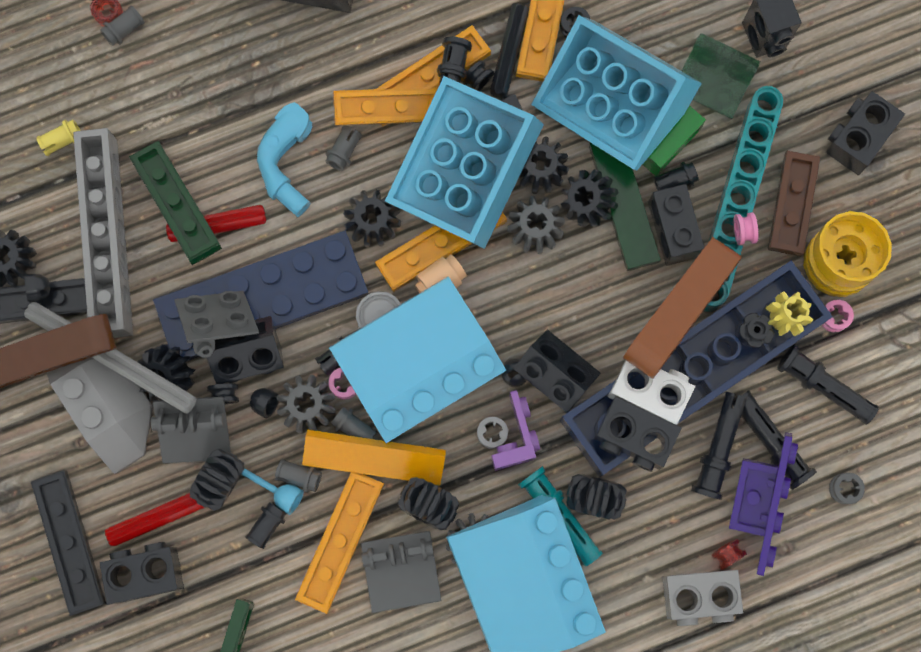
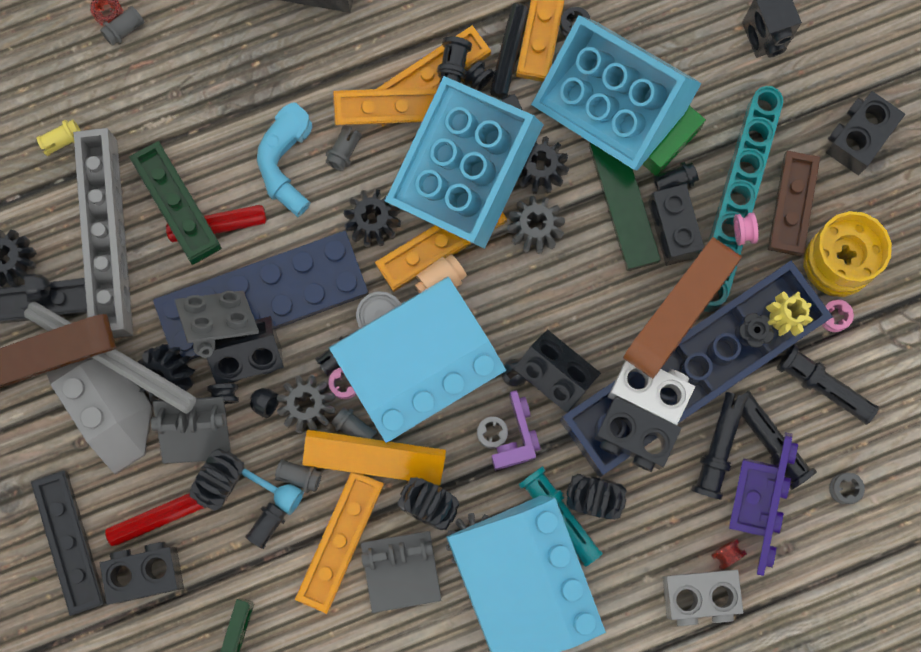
(580, 190): black gear -> none
(723, 74): clear green hinge -> none

